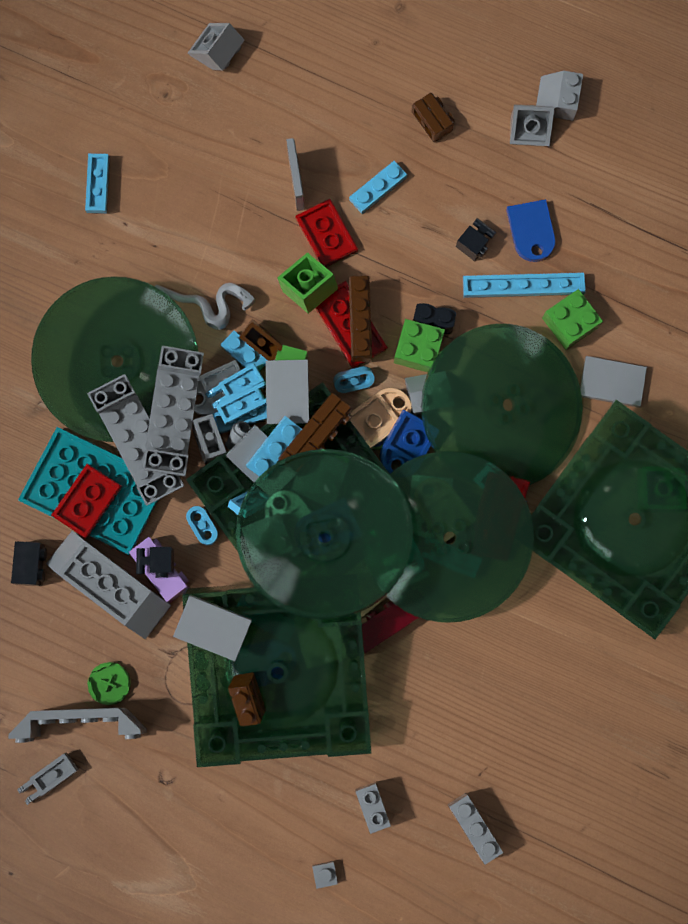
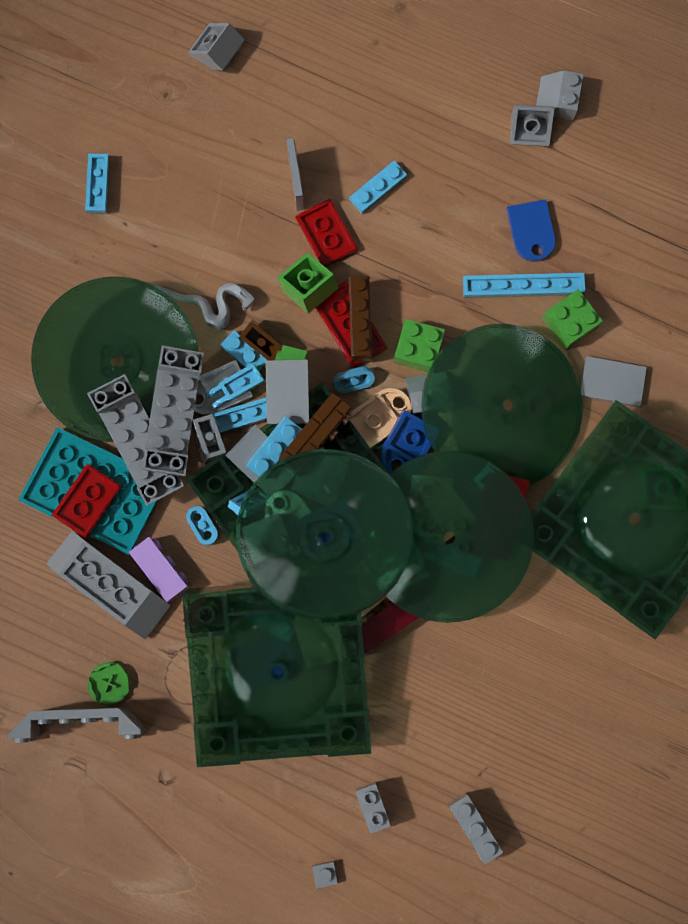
(28, 563): black brick -> none
(49, 777): light grey hinge -> none
(160, 561): black brick -> none
(212, 627): light grey tile -> none
(237, 432): light grey cone -> none
(242, 403): medium azure hinge -> none
(247, 699): reddish brown brick -> none
(433, 117): reddish brown brick -> none
(437, 317): black brick -> none
(473, 241): black brick -> none

